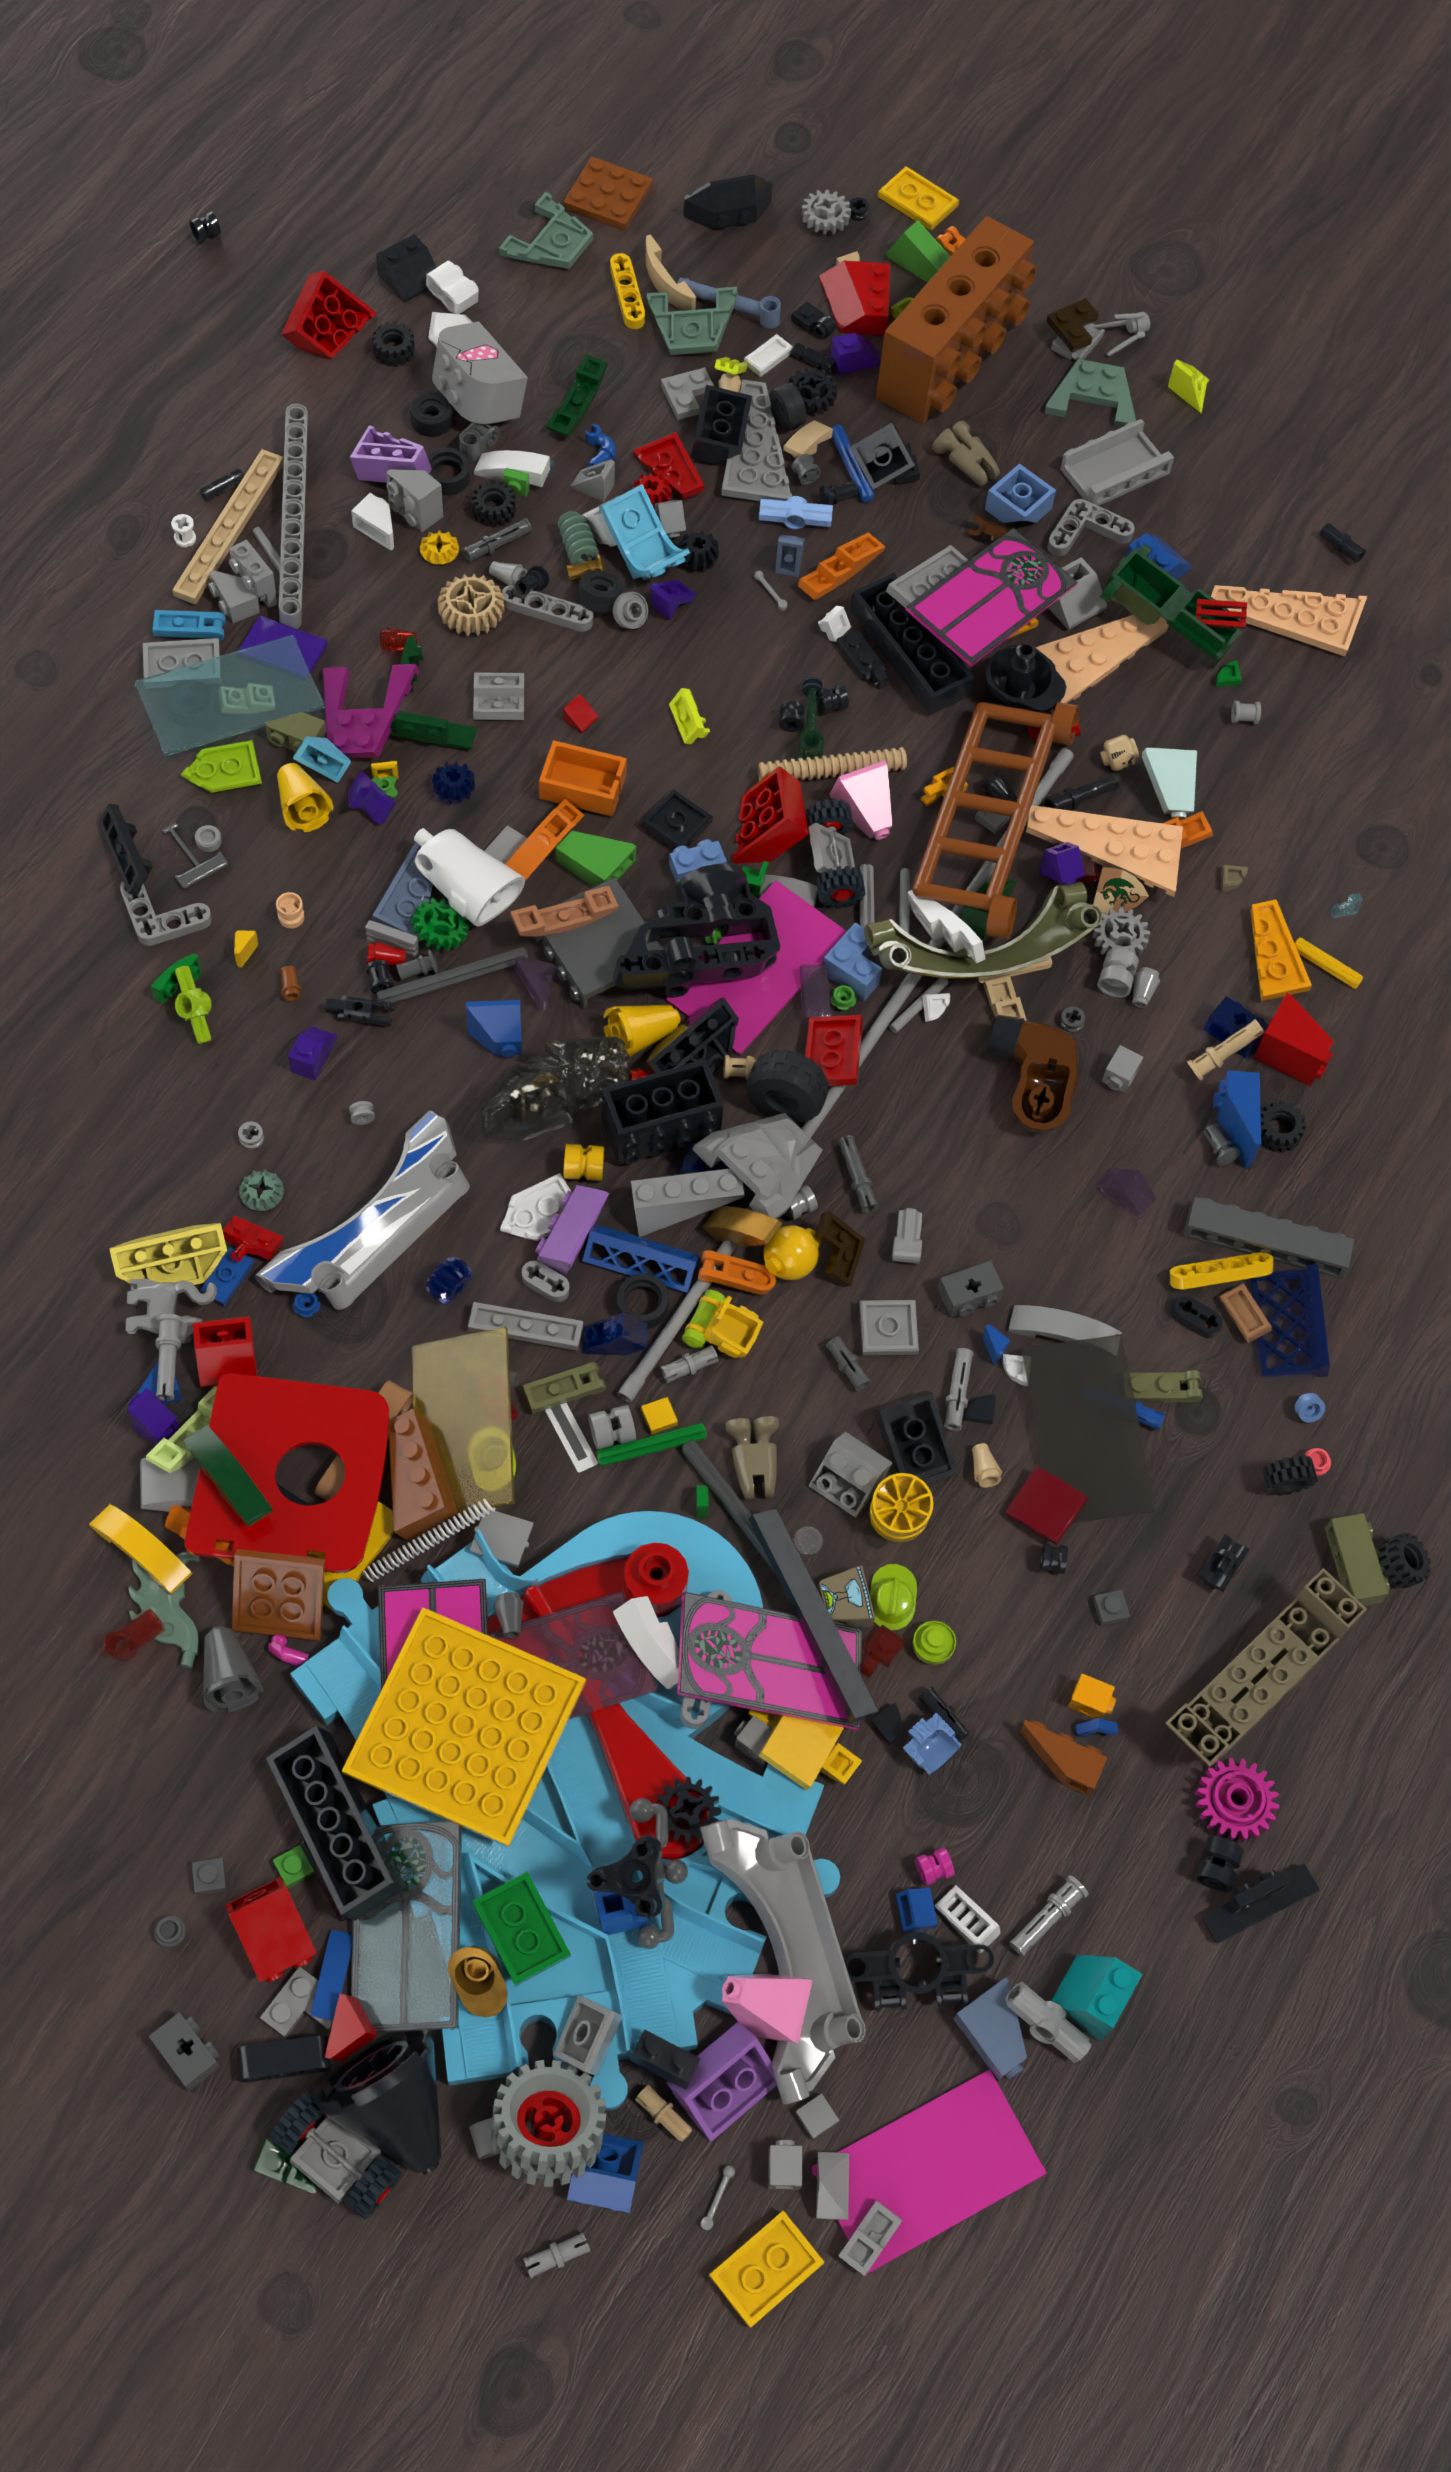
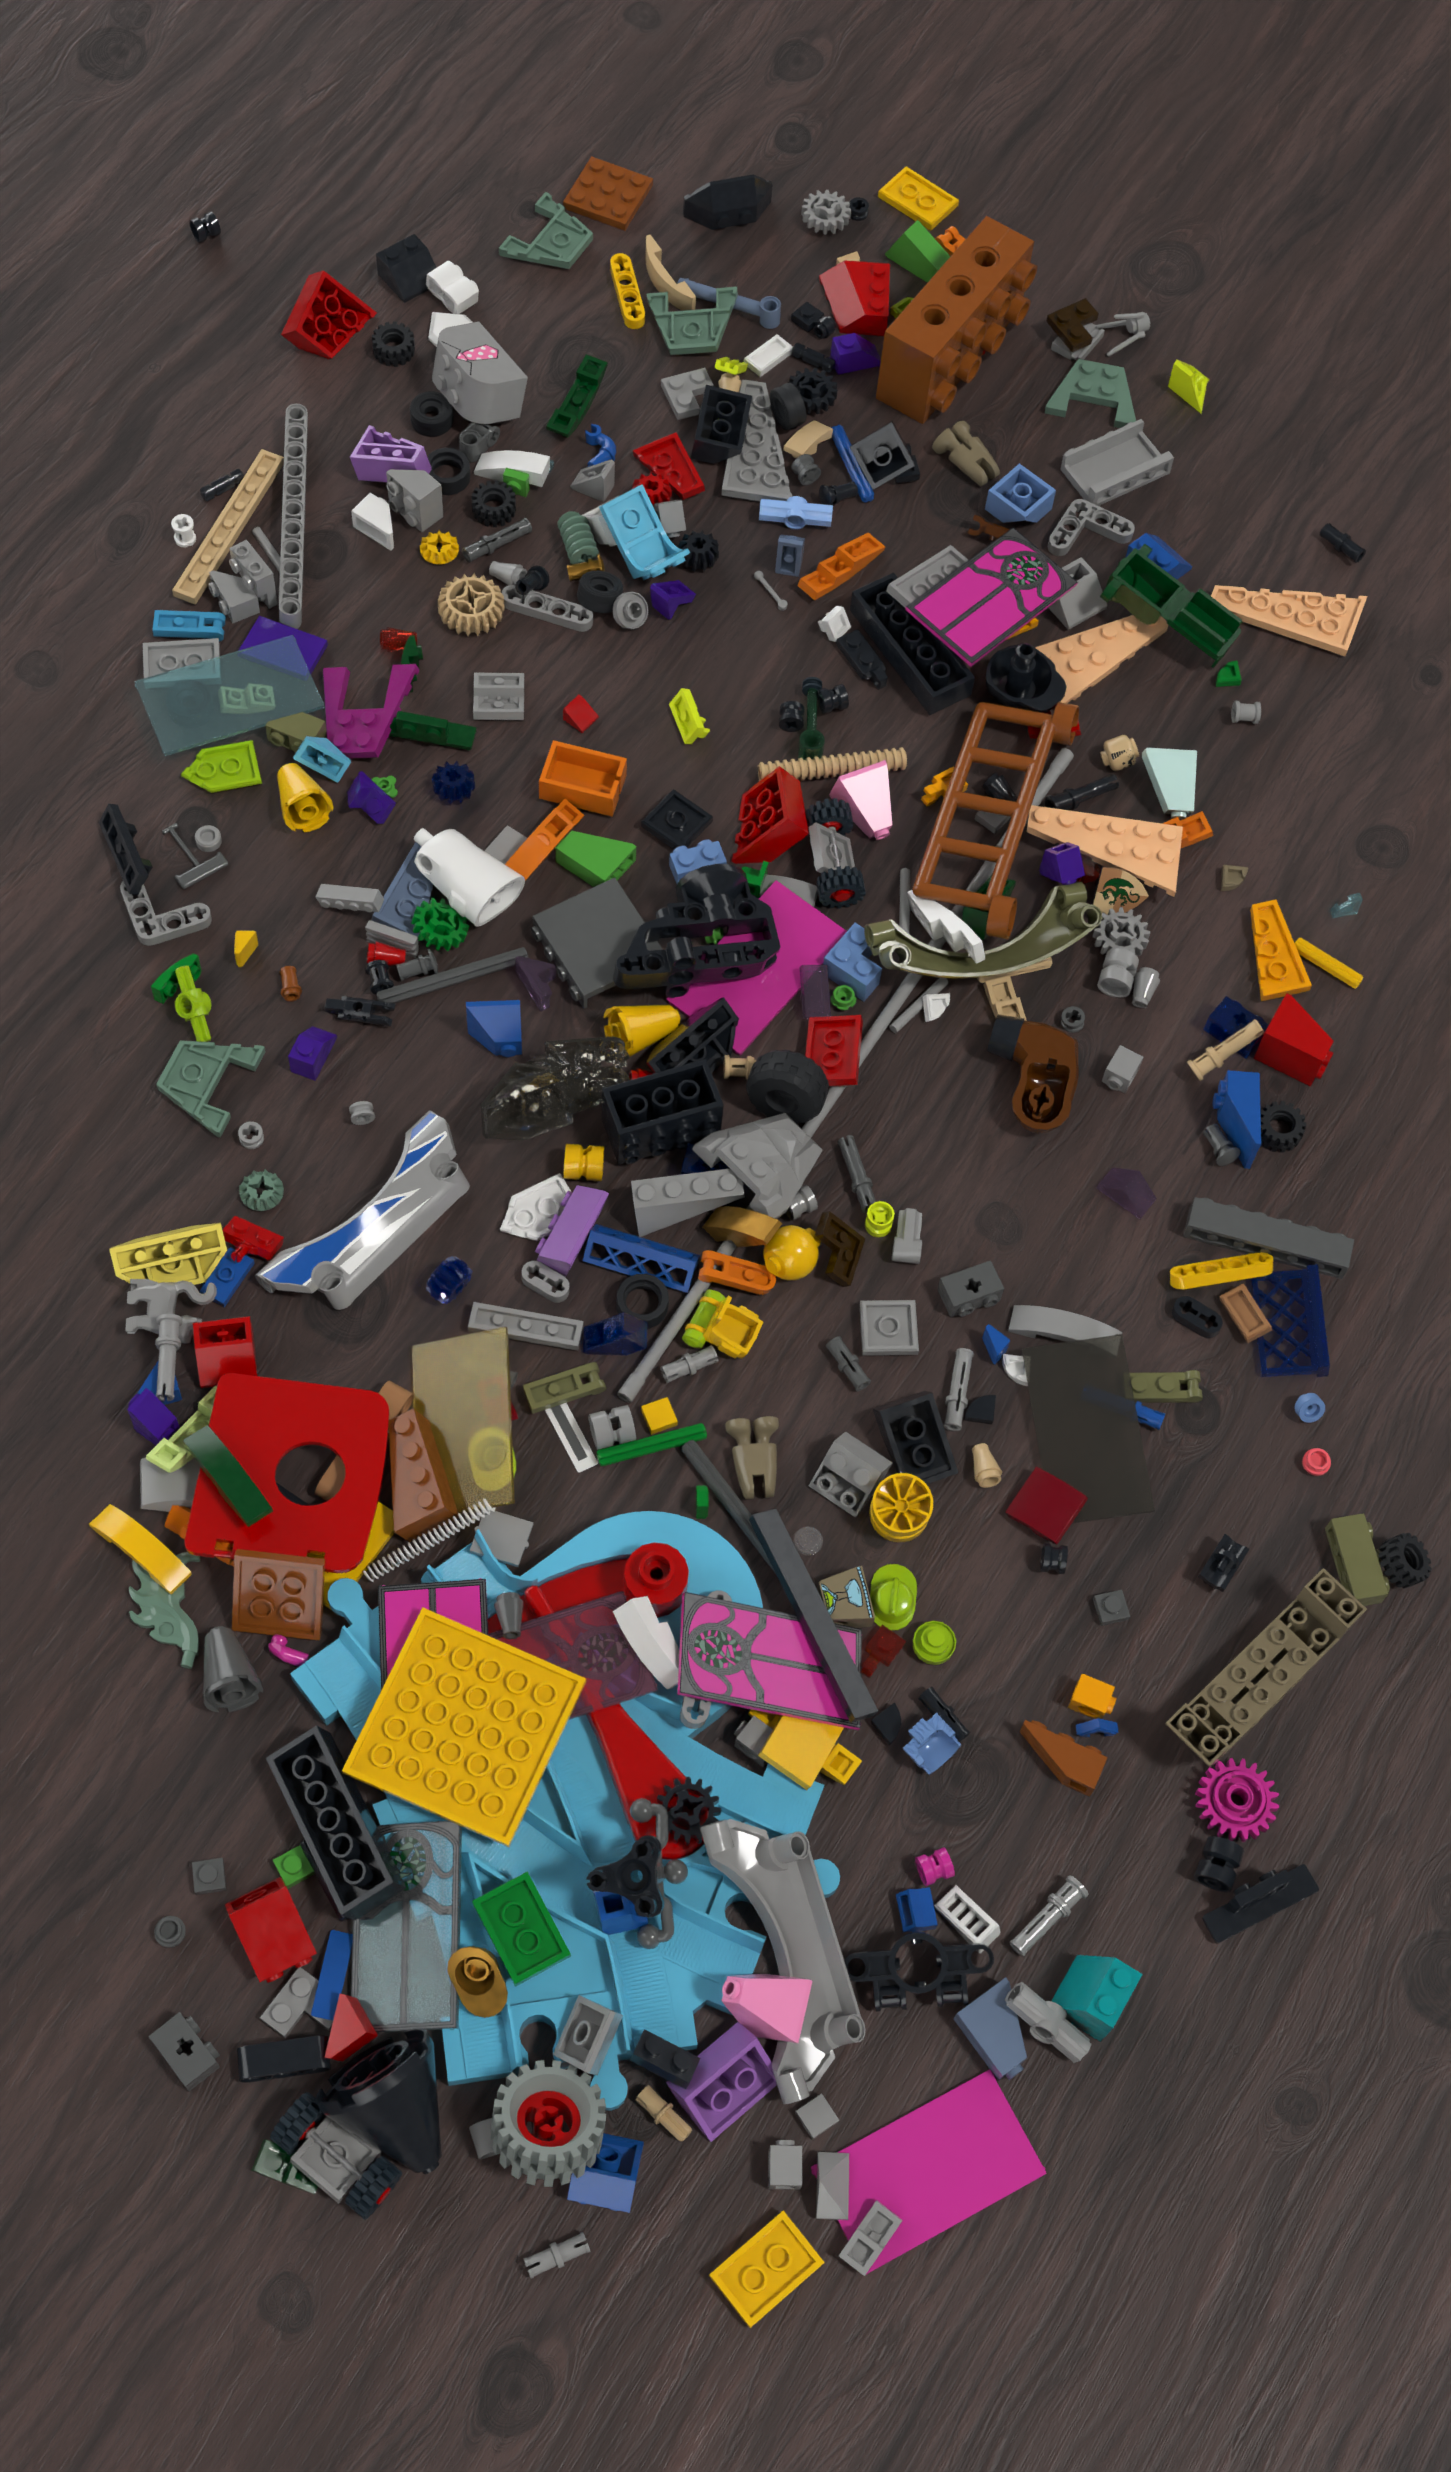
(136, 1634): clear red piece -> none
(195, 1073): none -> sand green wing
(290, 910): light nougat wheel -> none
(301, 1299): blue plate -> none
(349, 898): none -> light grey piece
(384, 769): yellow slope -> none
(565, 916): nougat slope -> none
(707, 2222): light grey hinge -> none
(867, 903): light grey axle -> none
(879, 1213): none -> neon yellow wheel
(1222, 604): red tile -> none
(1289, 1475): black tyre -> none

